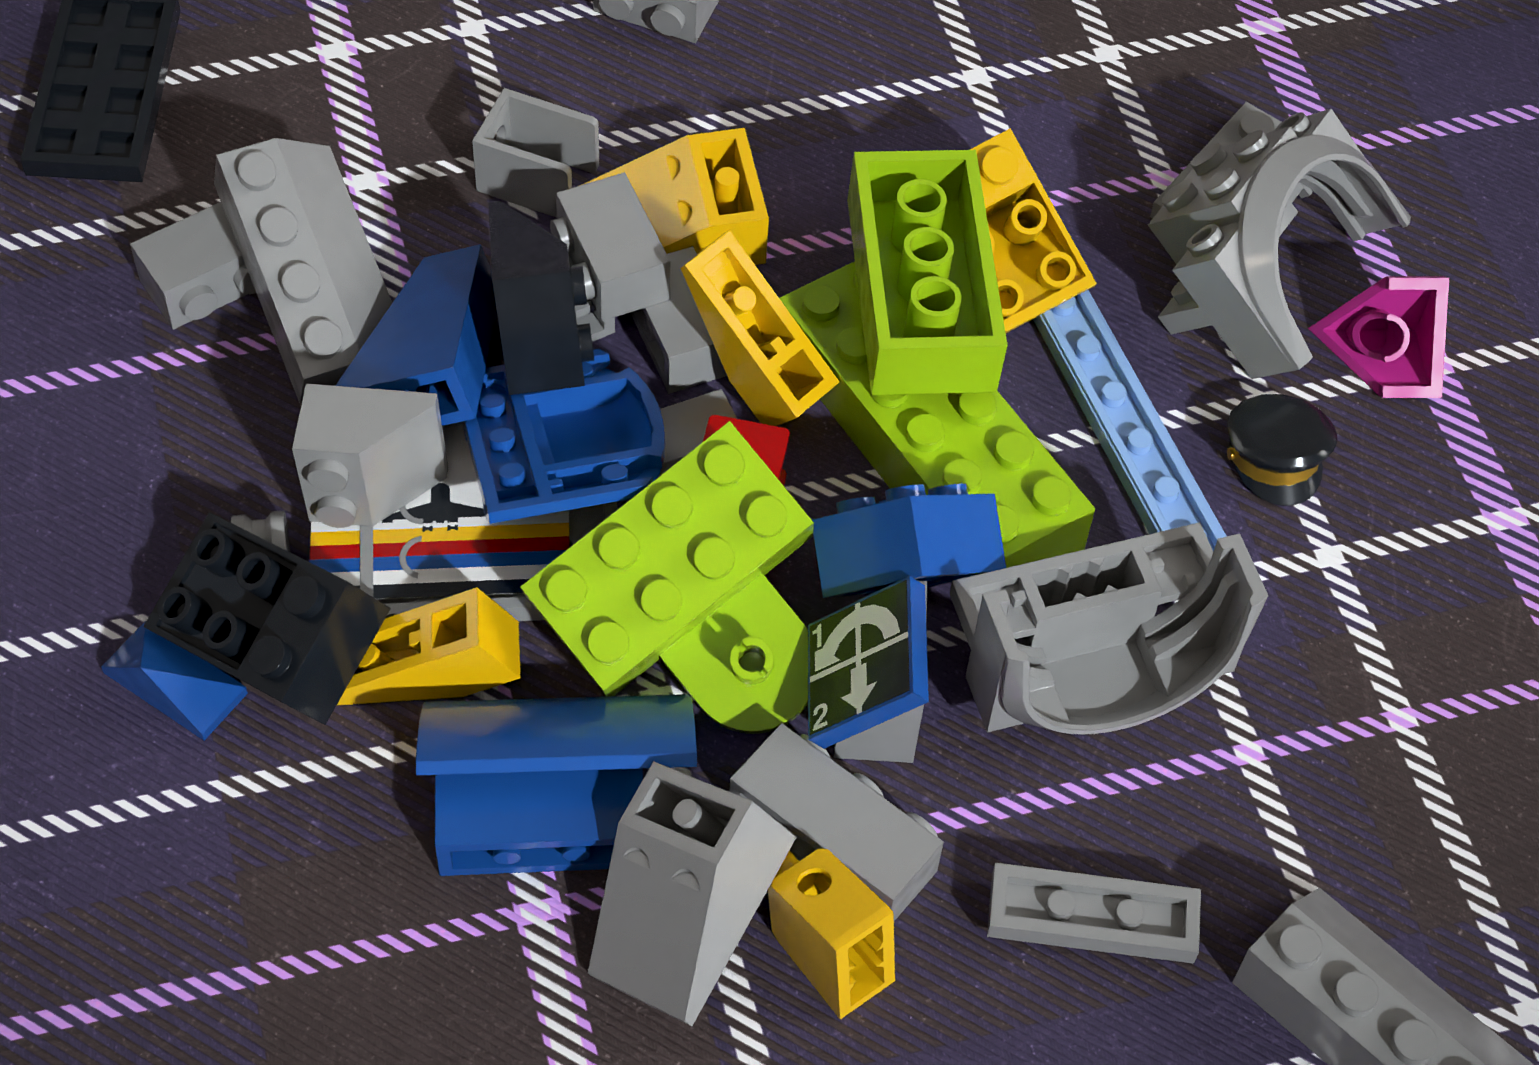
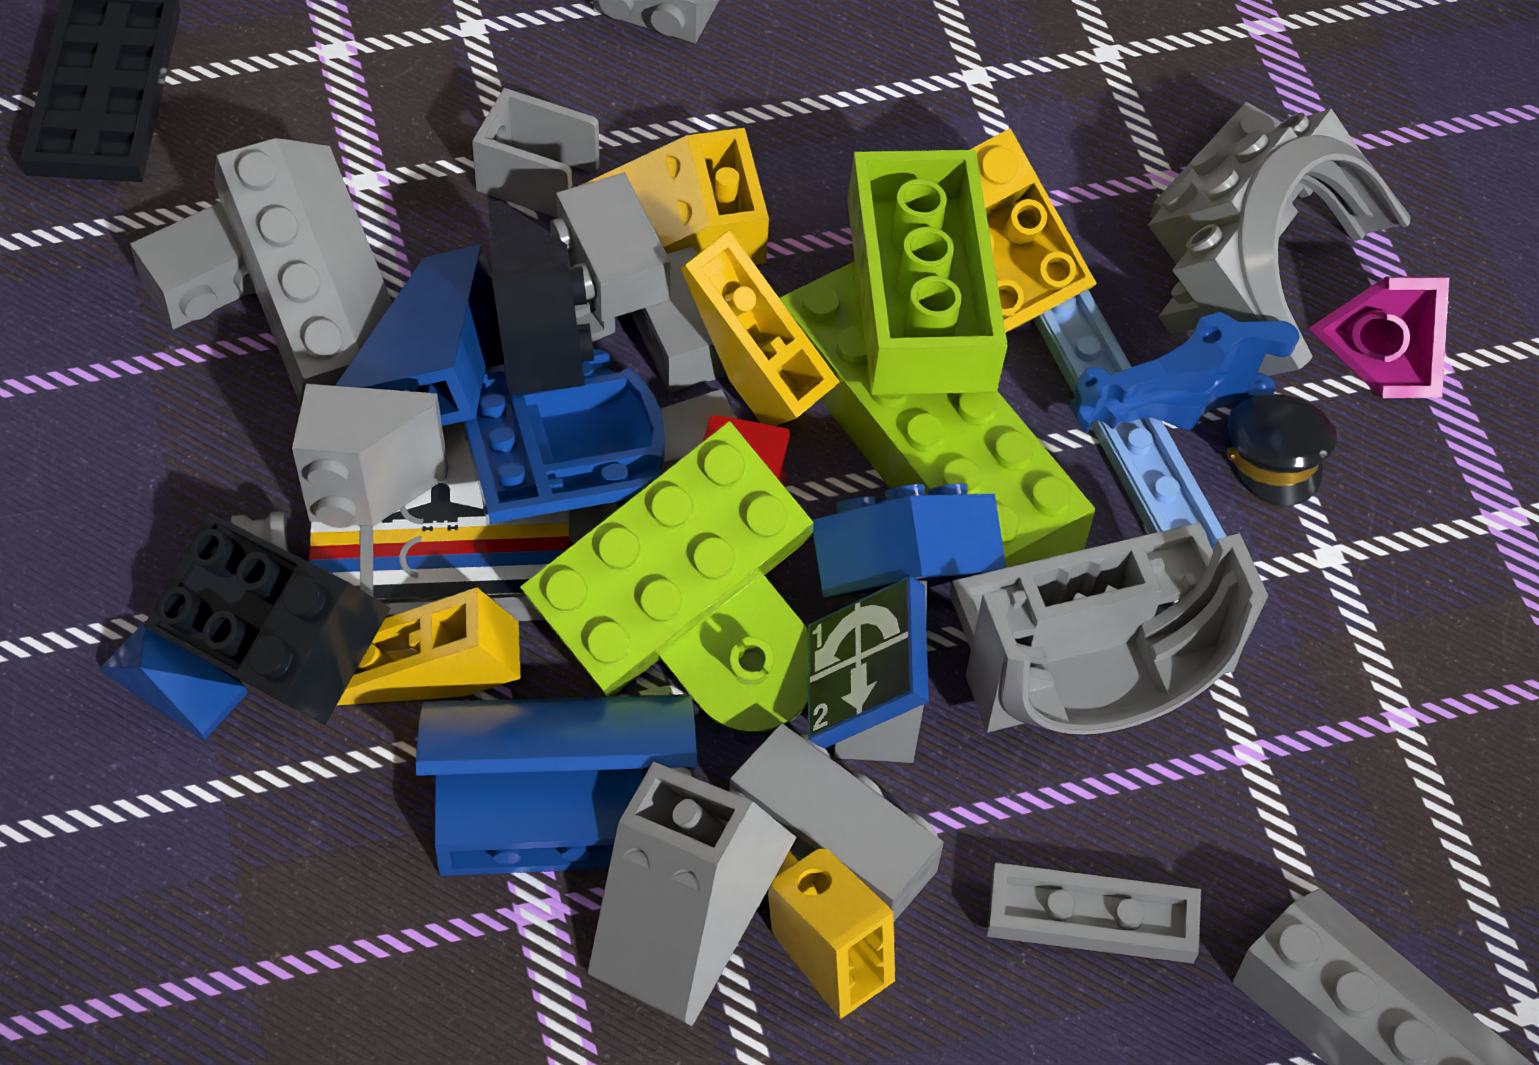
(1203, 374): none -> blue animal

